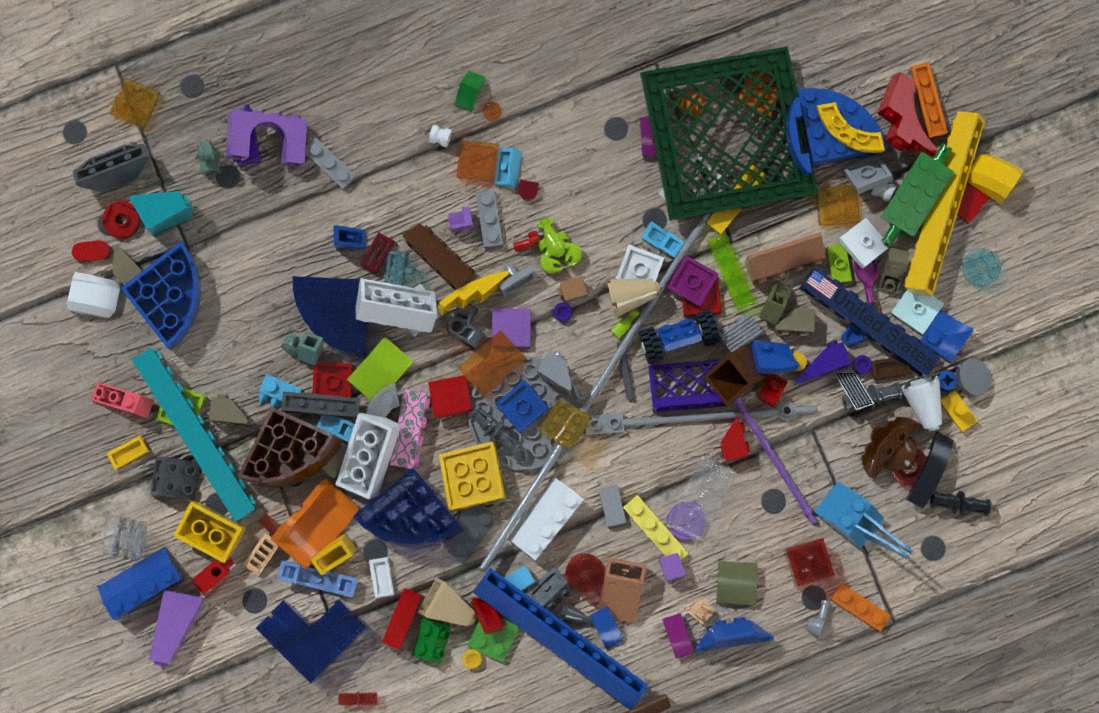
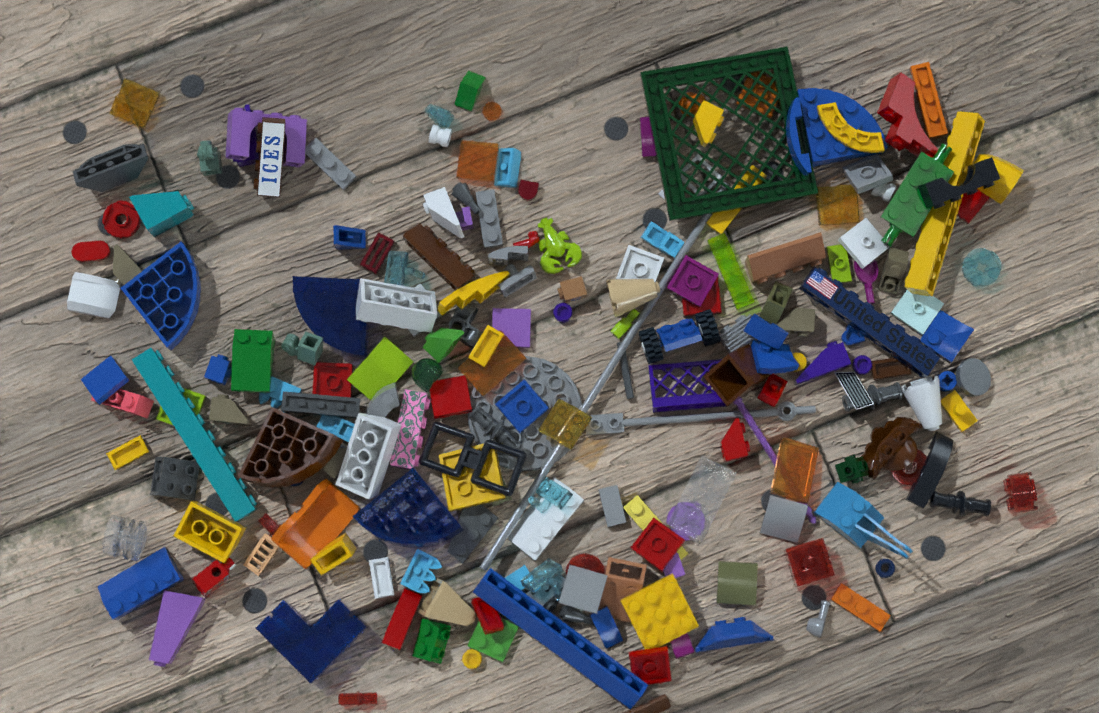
(105, 380): none -> blue tile
(219, 369): none -> blue brick
(252, 360): none -> green slope
(270, 157): none -> white brick
(312, 578): medium blue slope -> none
(419, 571): none -> medium azure plate
(425, 373): none -> clear green hair
(440, 115): none -> clear light blue cone
(442, 211): none -> white slope
(442, 342): none -> bright green slope
(464, 195): none -> dark grey cone
(473, 458): none -> black bar
(486, 345): none -> yellow tile
(502, 256): none -> light grey slope
(544, 575): none -> clear light blue plate
(552, 494): none -> clear light blue plate
(555, 372): light grey slope -> none
(583, 589): none -> light grey tile
(651, 665): none -> red tile
(657, 544): none -> red tile
(659, 612): none -> yellow plate
(701, 611): light nougat tile -> none
(706, 120): none -> yellow slope
(765, 332): none -> blue slope
(783, 519): none -> light grey slope
(794, 470): none -> clear orange tile
(852, 469): none -> dark green brick
(891, 568): none -> dark blue plate
(978, 174): none -> black arch
(1021, 492): none -> clear red brick

